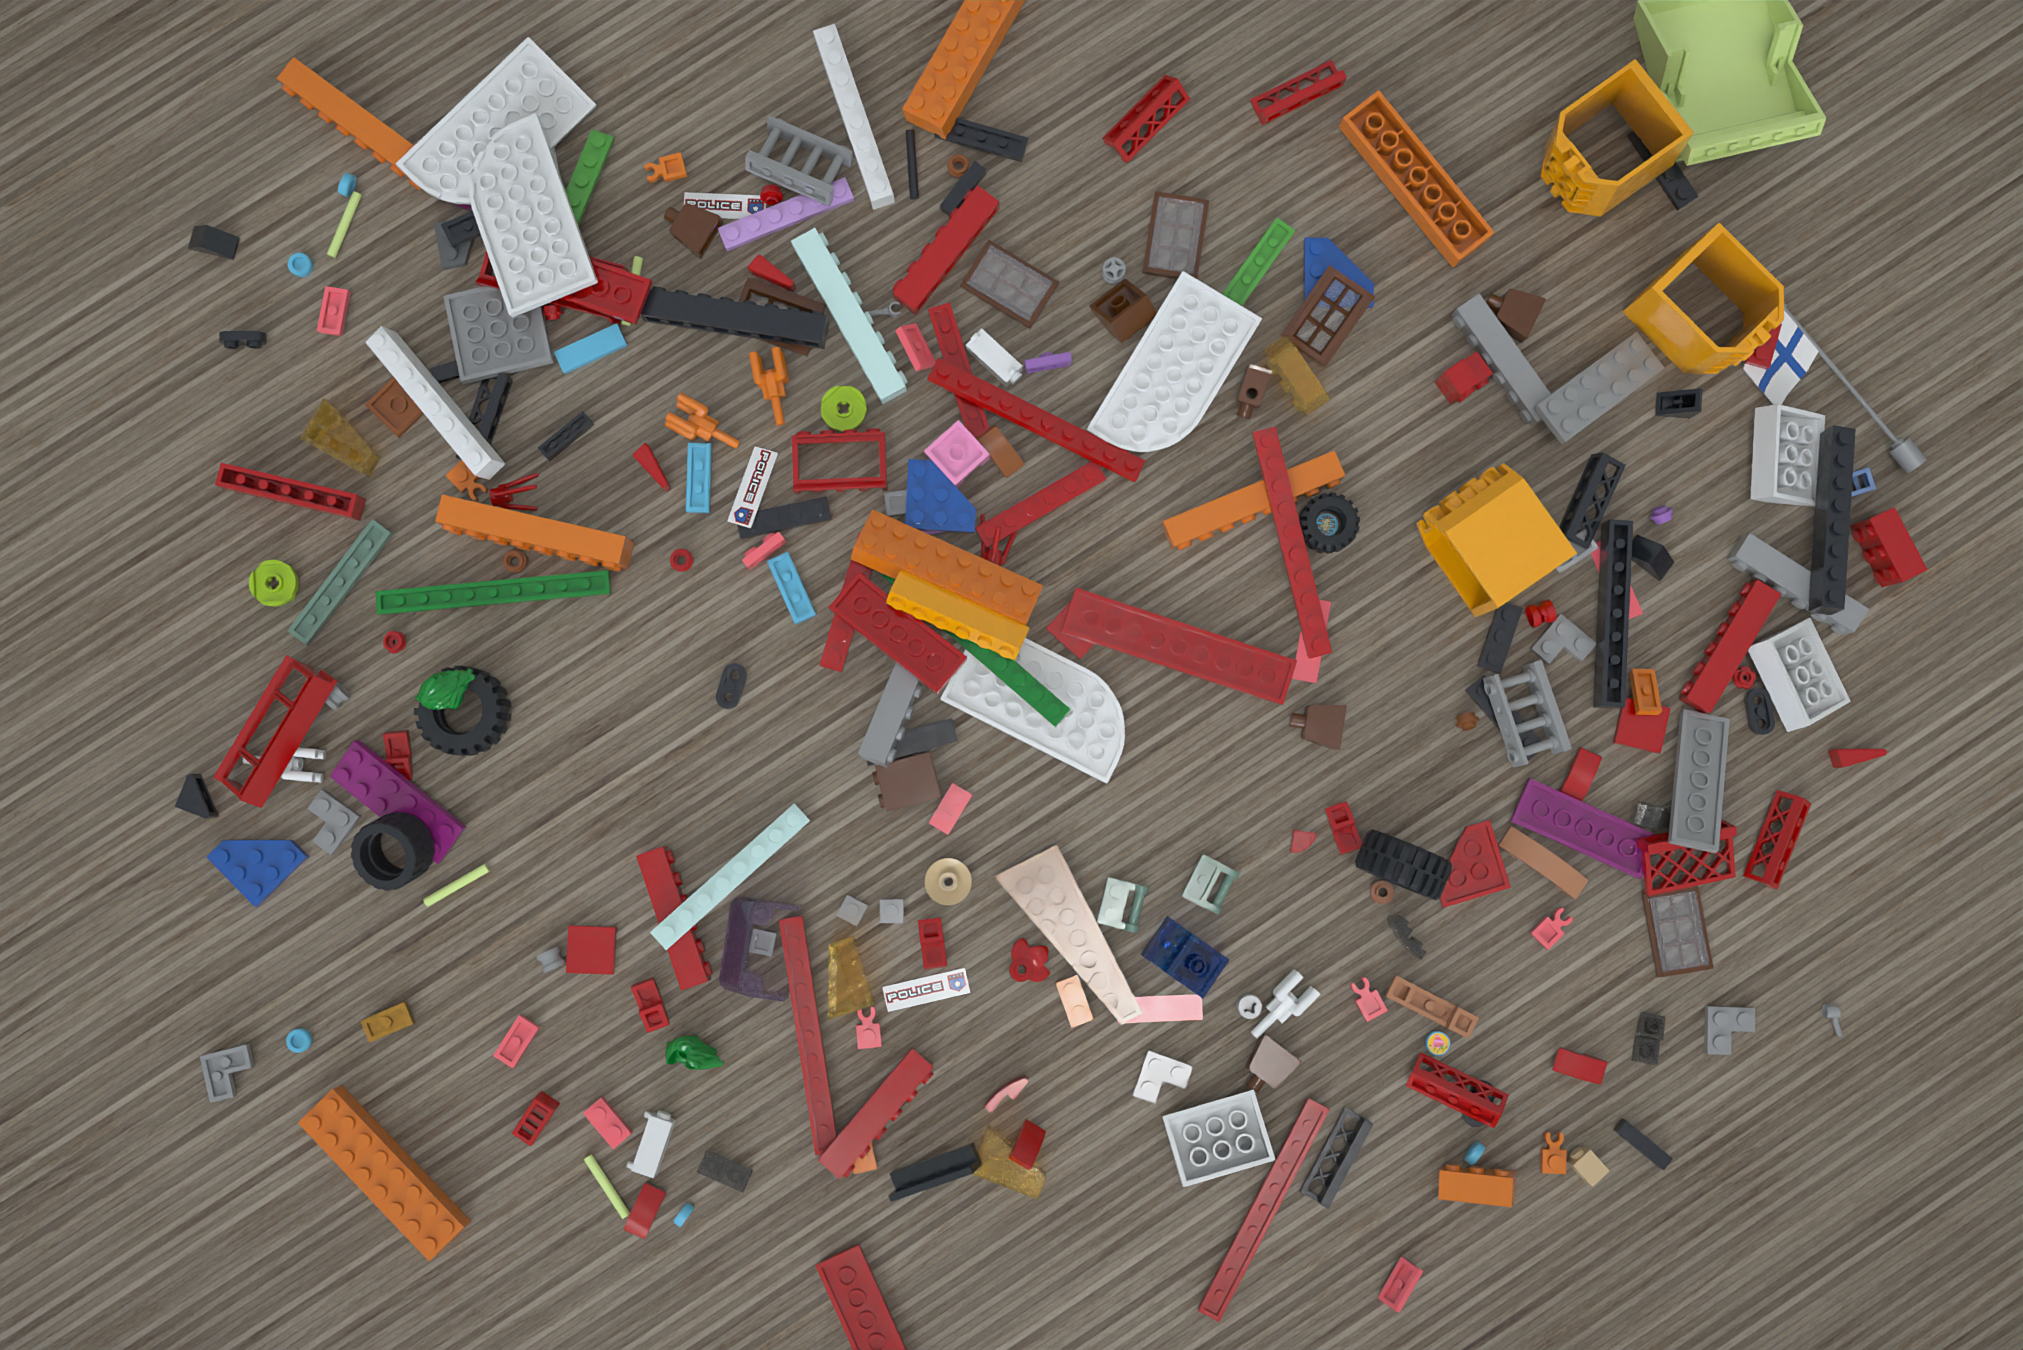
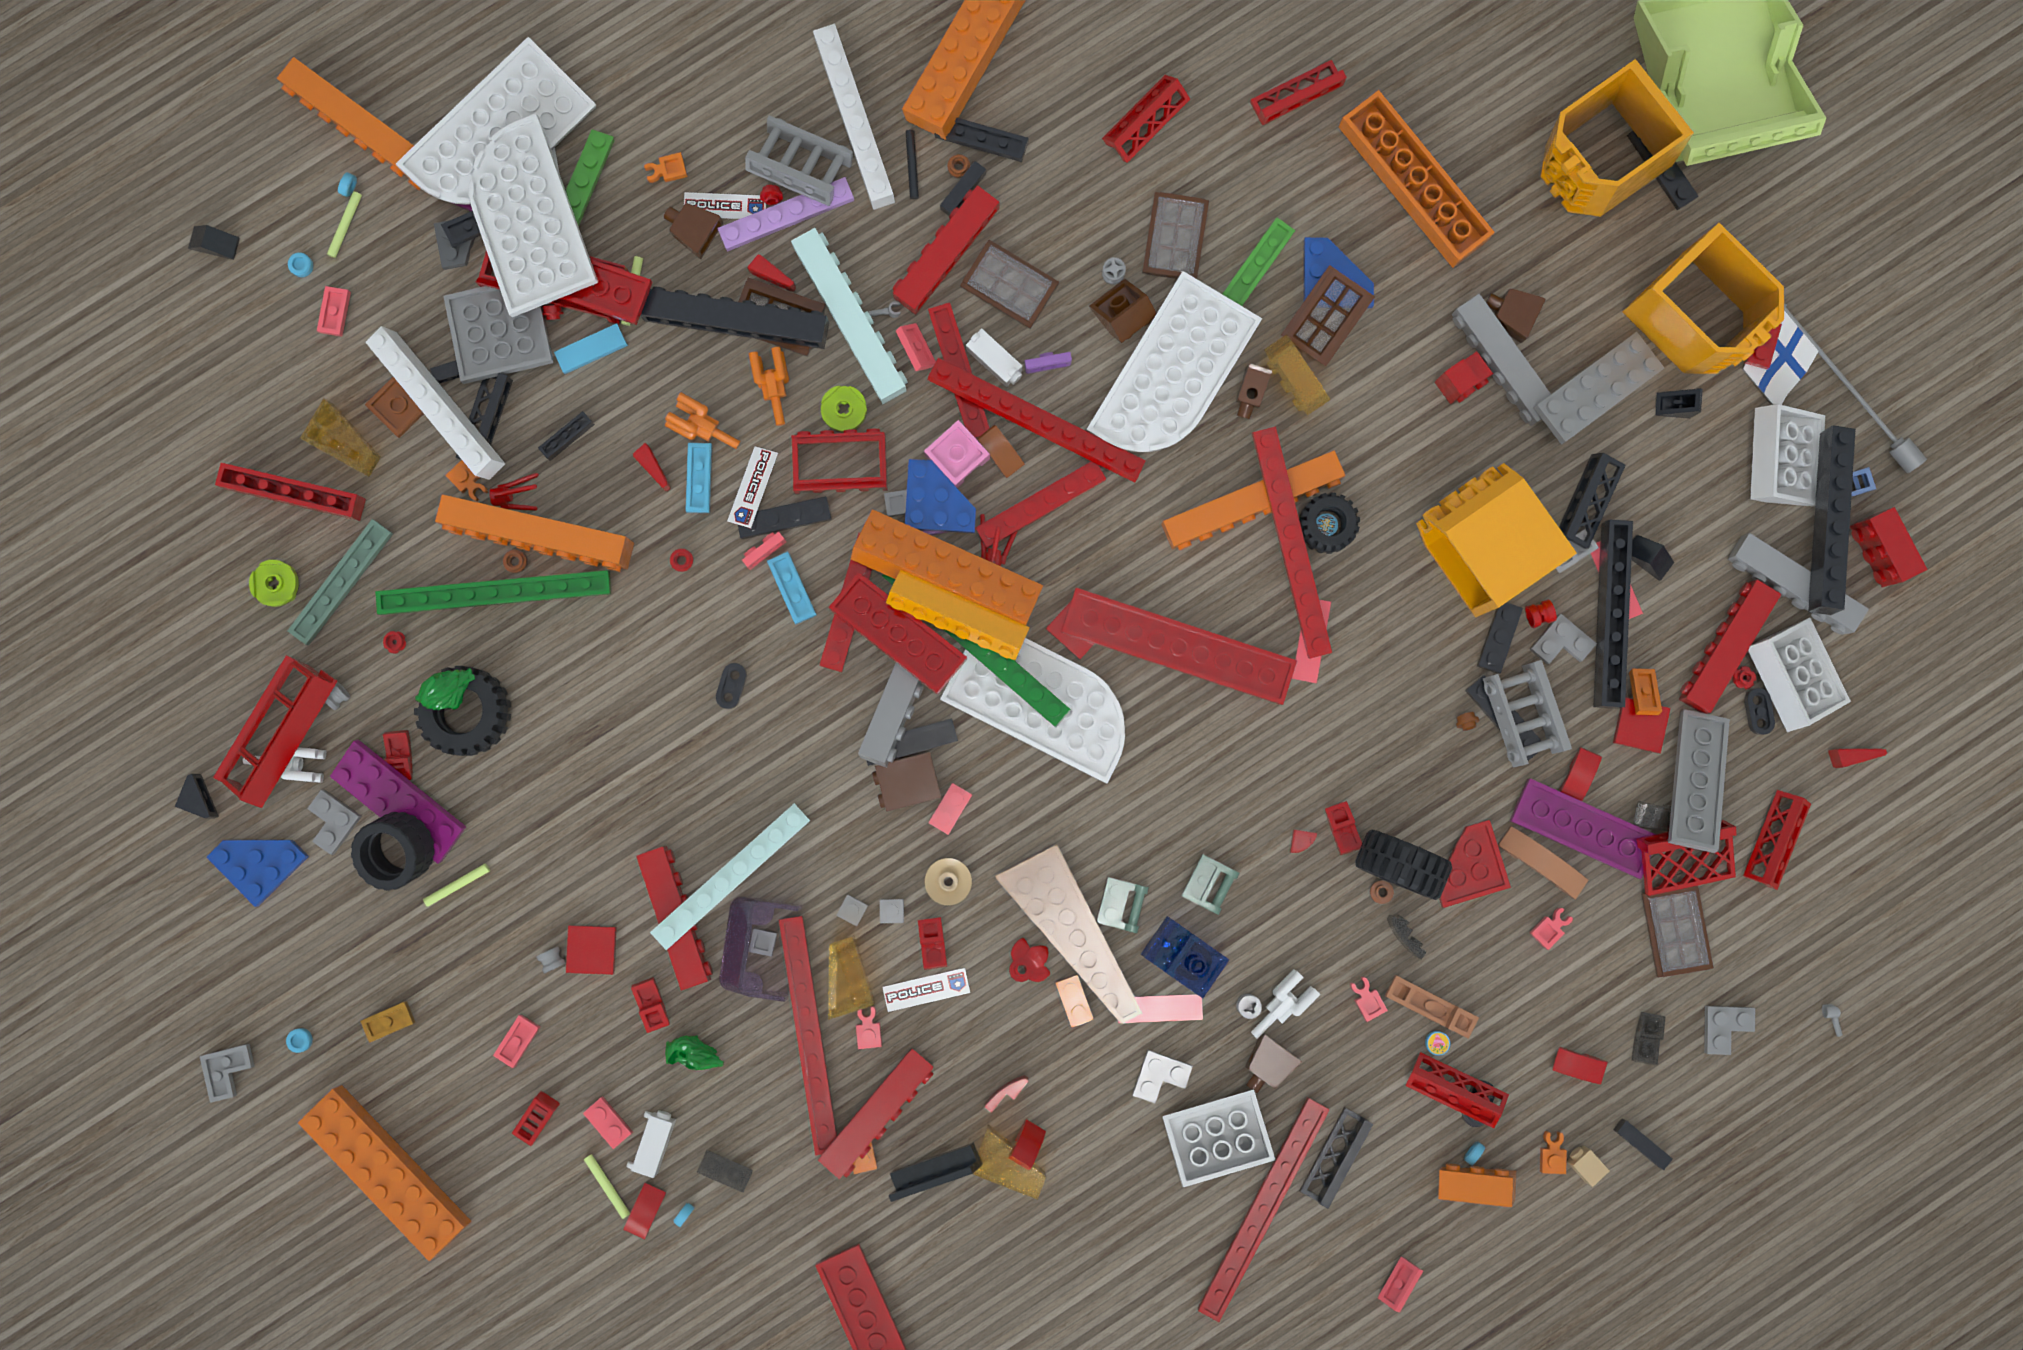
(234, 339): black plate -> none
(1321, 724): reddish brown torso -> none
(1661, 514): medium lavender plate -> none

